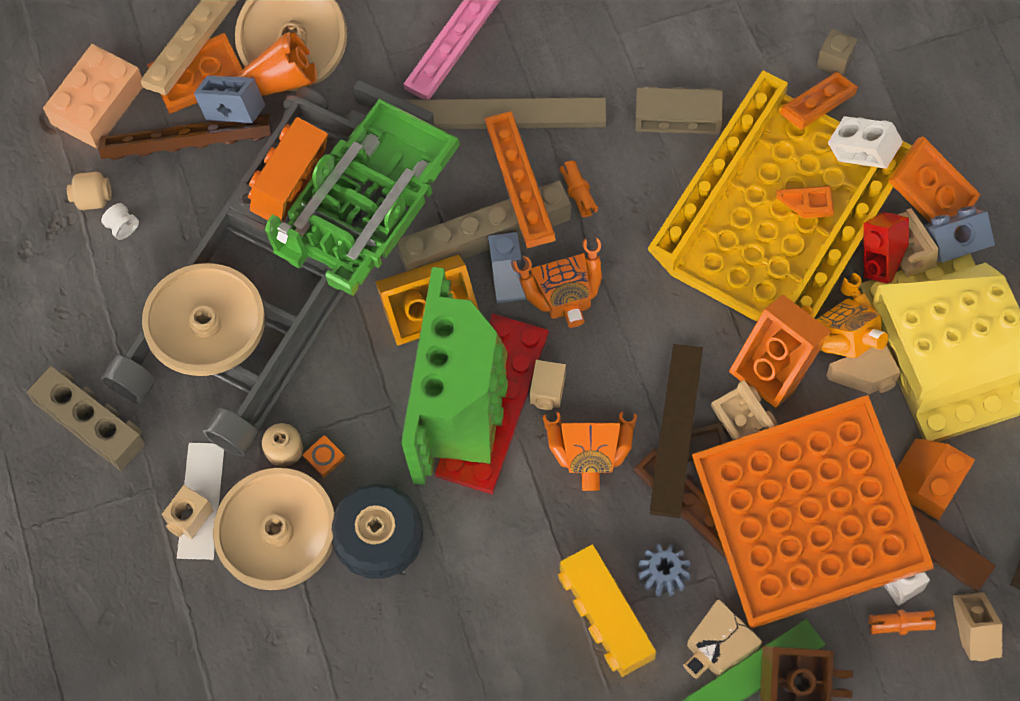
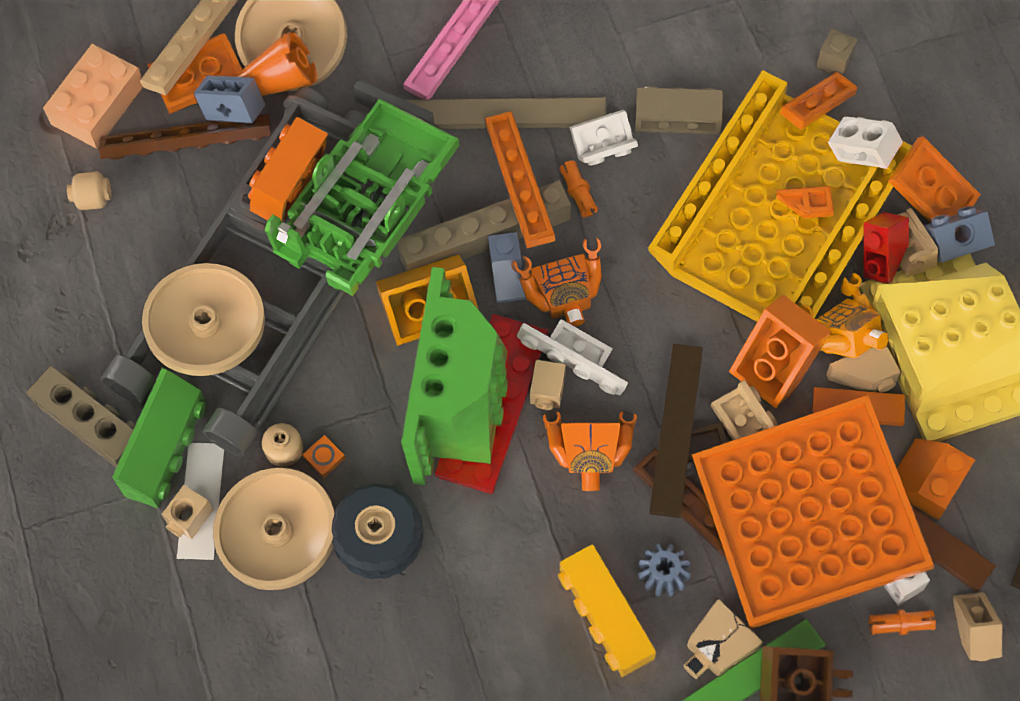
(120, 221): white wheel -> none
(159, 439): none -> bright green slope
(577, 351): none -> white bracket
(603, 138): none -> white bracket
(887, 406): none -> orange tile

